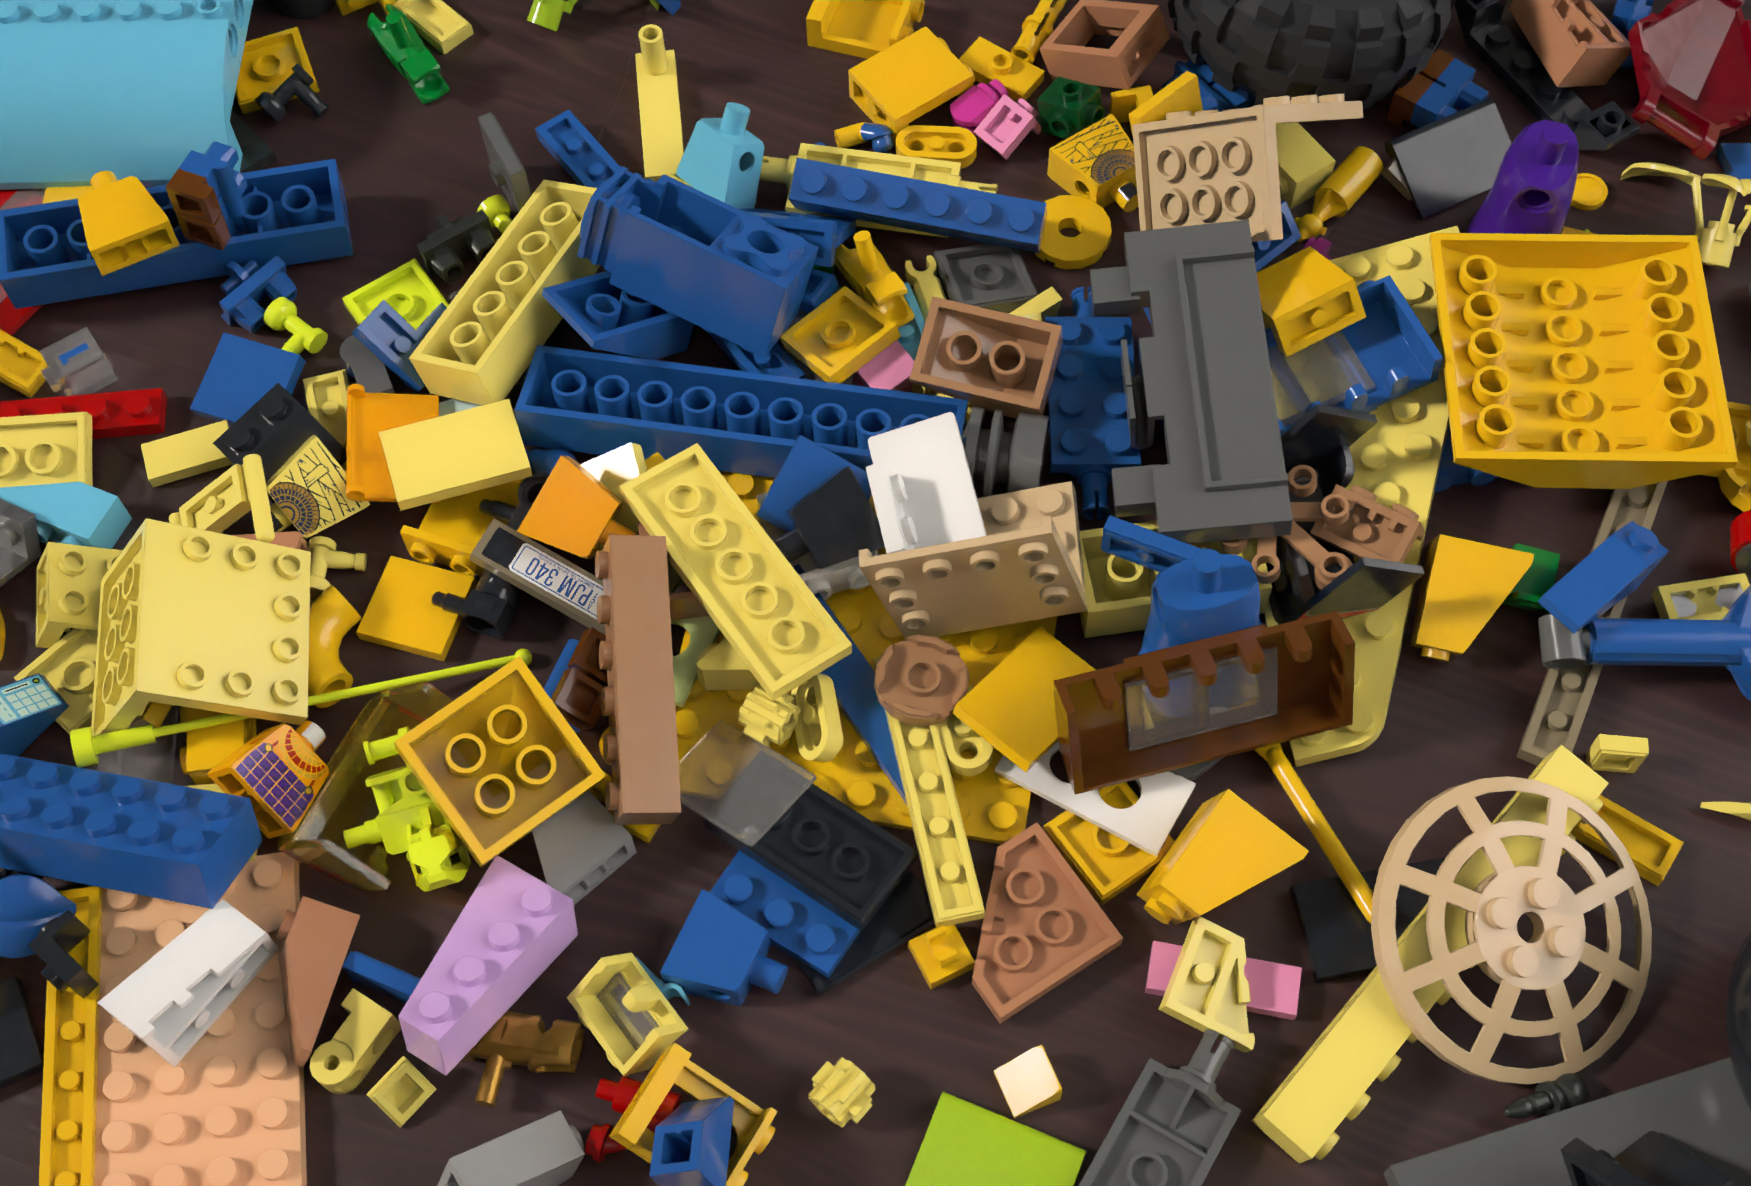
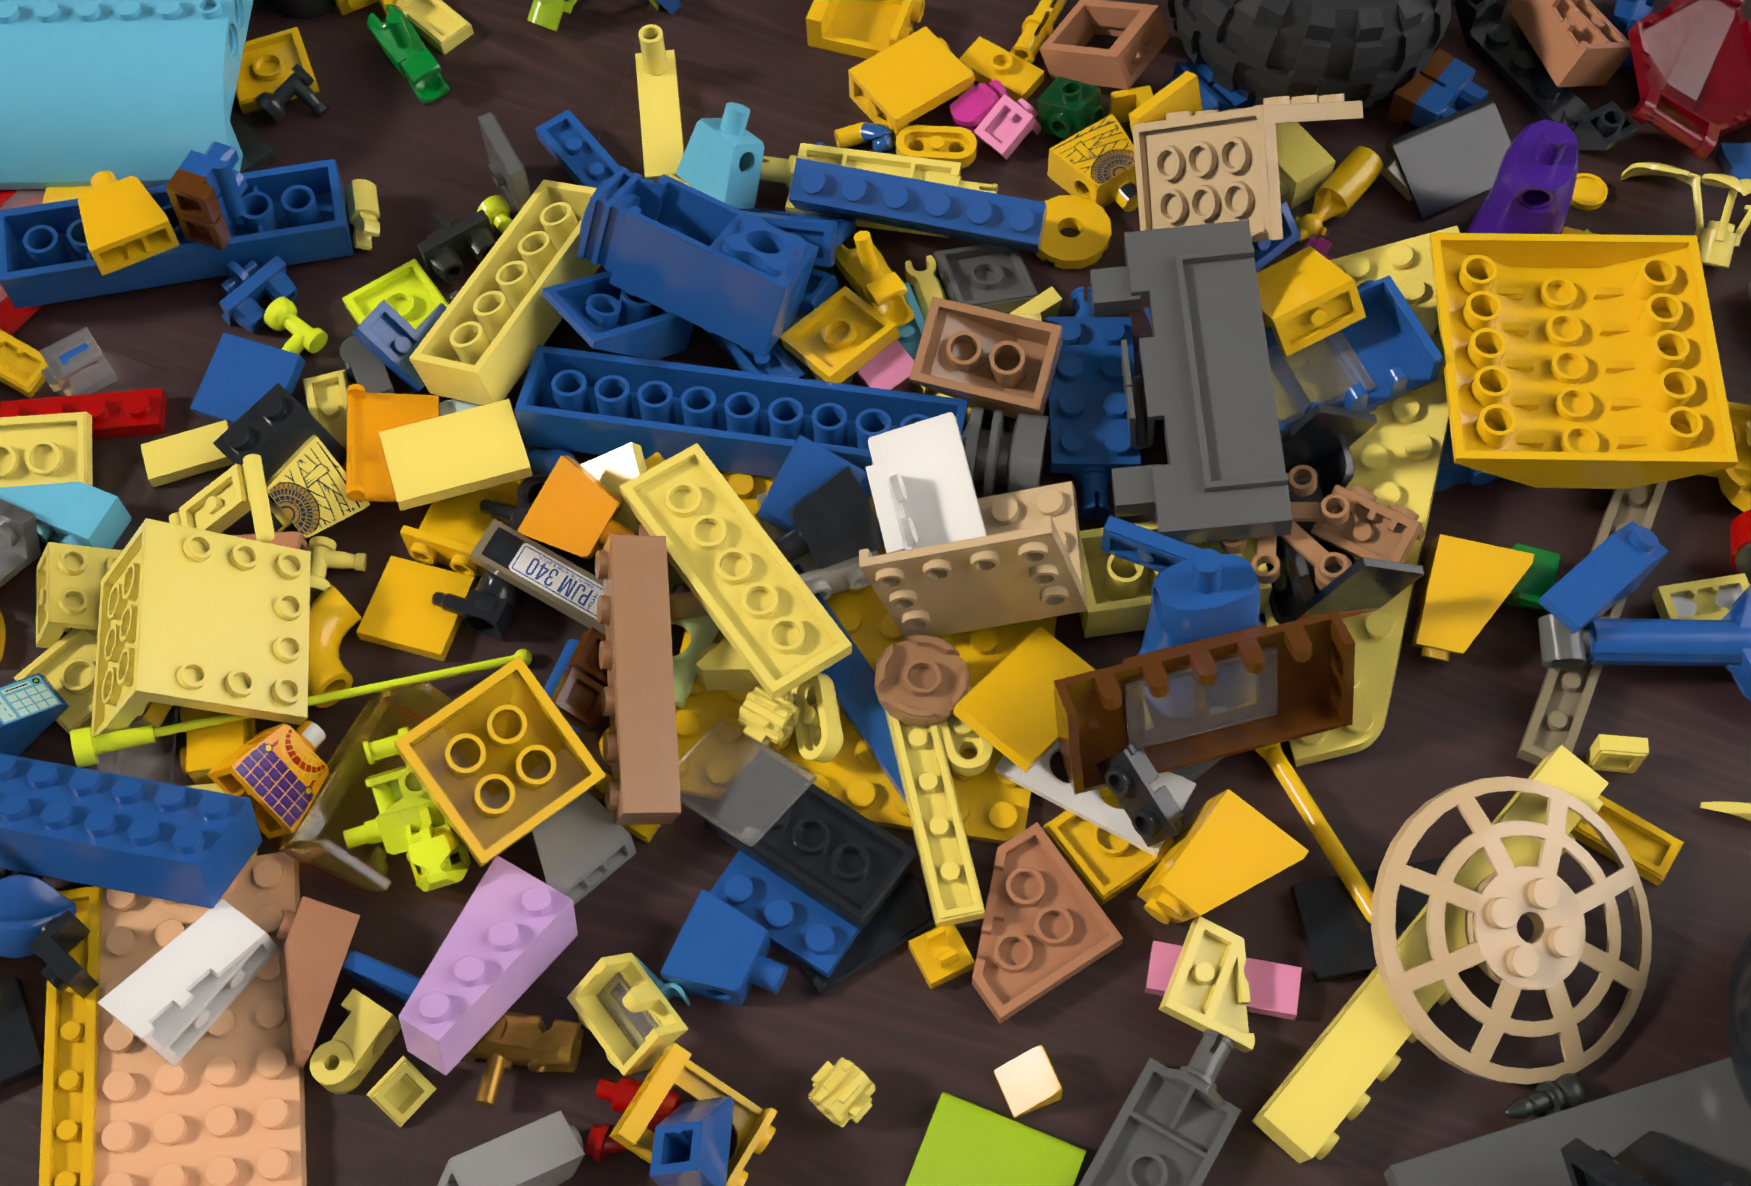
(363, 212): none -> light yellow bar
(1151, 812): none -> black hinge

